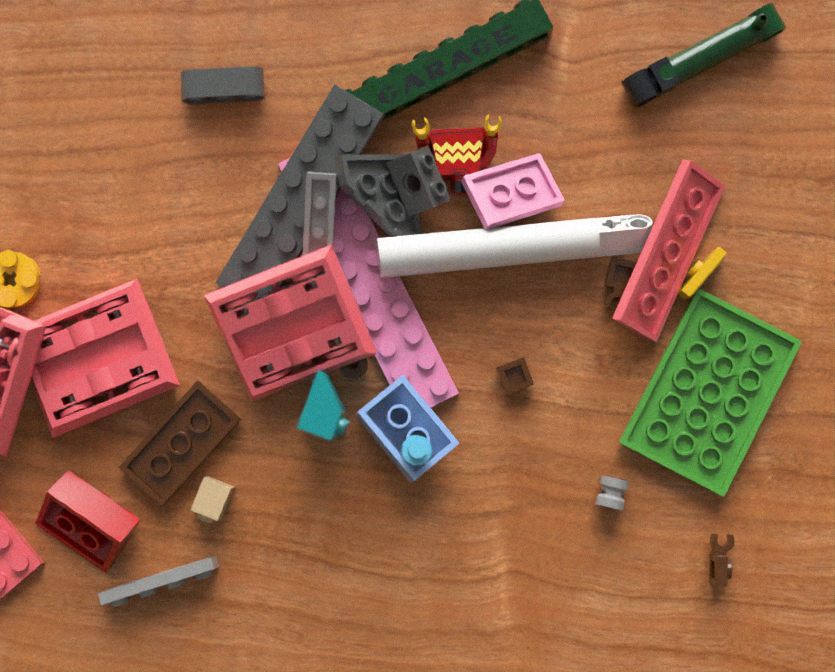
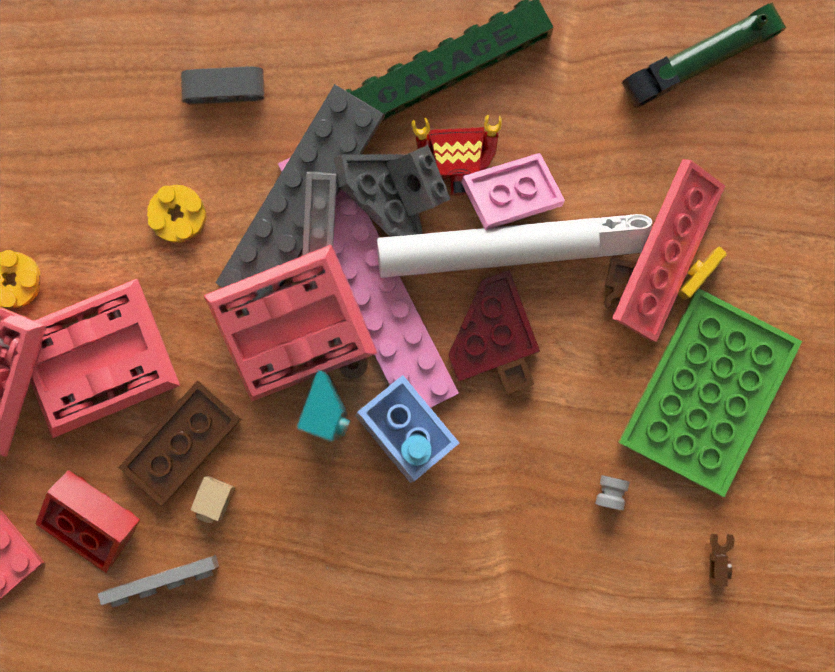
(168, 199): none -> yellow plate
(492, 330): none -> dark red plate

